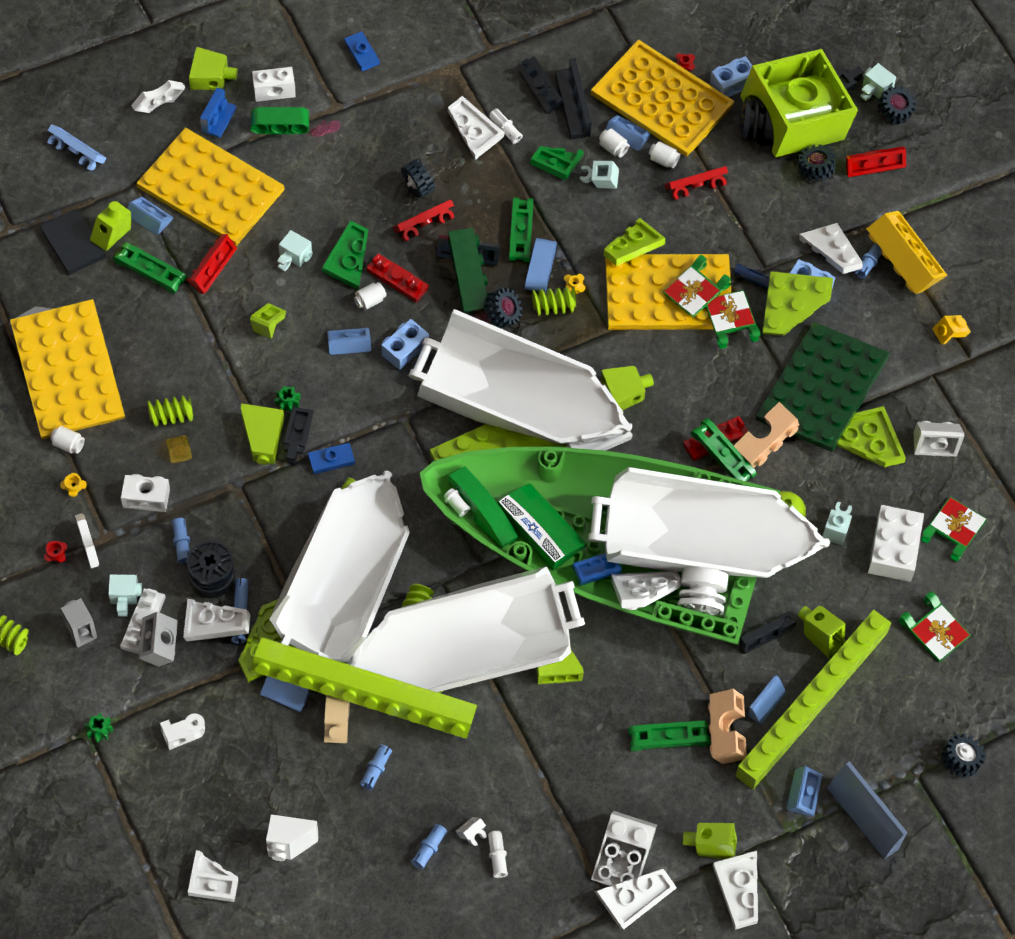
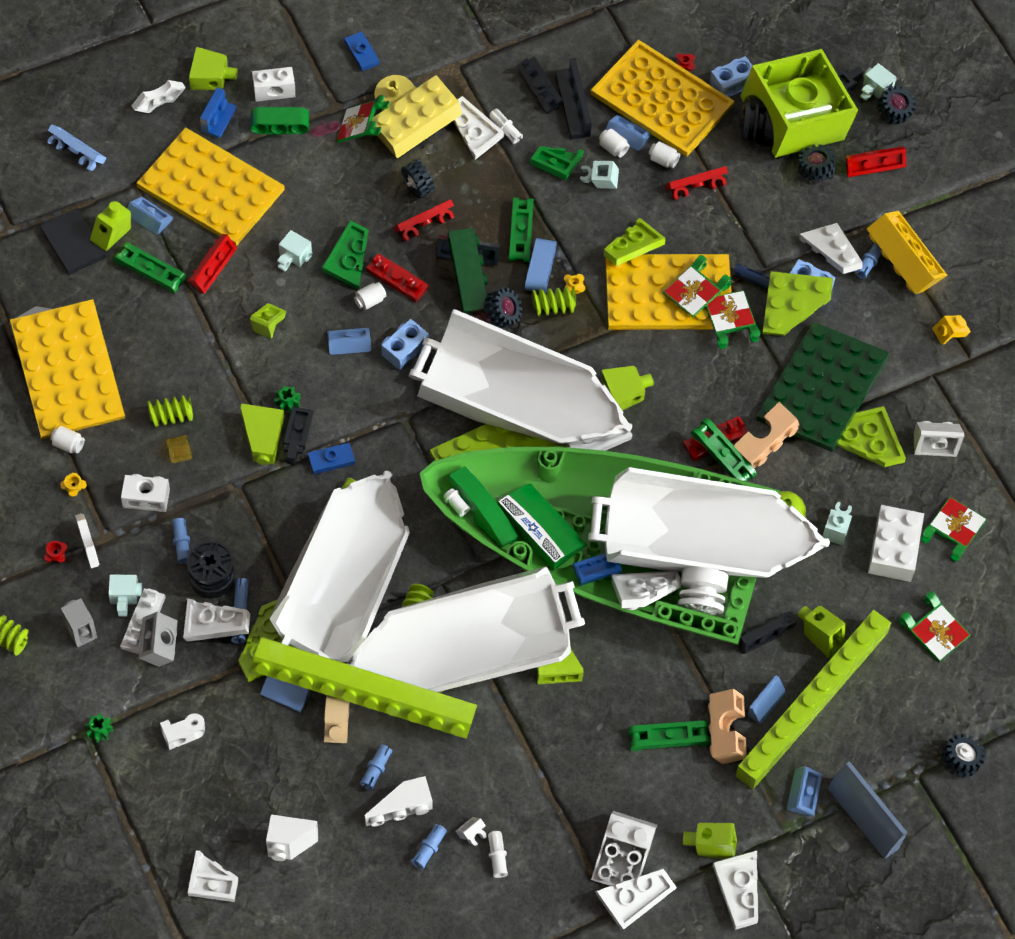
(358, 120): none -> flag
(406, 799): none -> white slope
(413, 111): none -> light yellow brick

